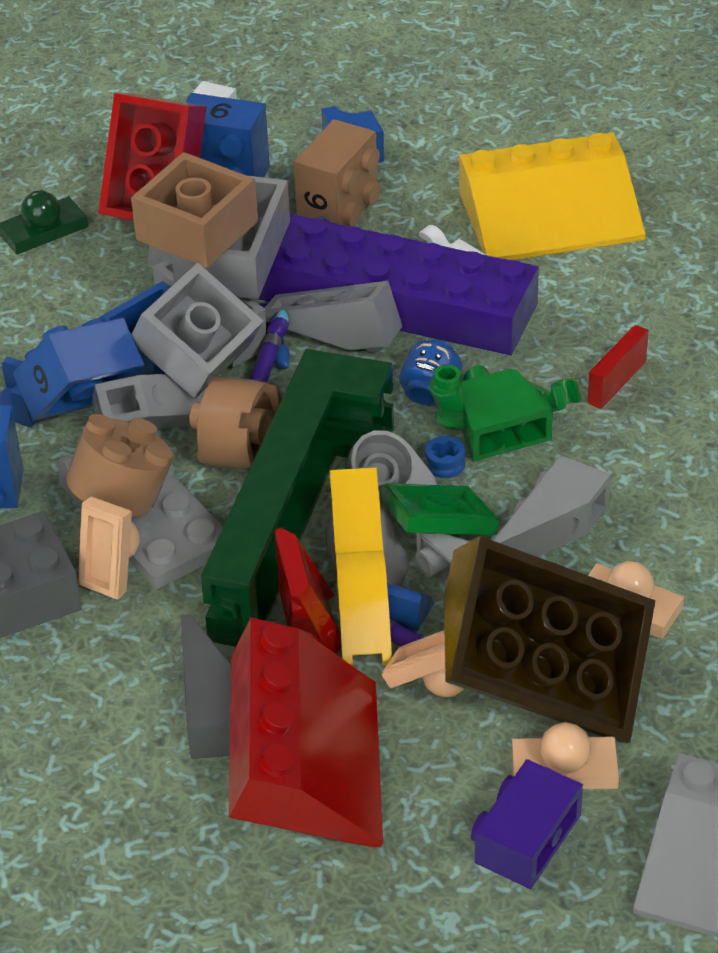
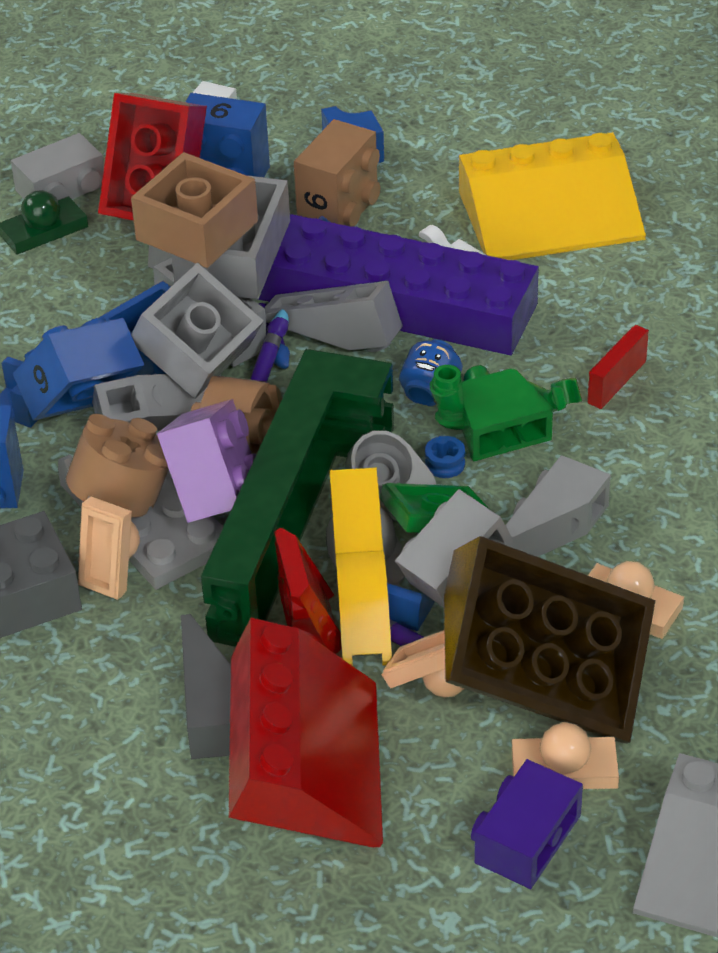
(62, 168): none -> light grey brick
(207, 458): none -> medium lavender brick
(428, 556): none -> light grey brick

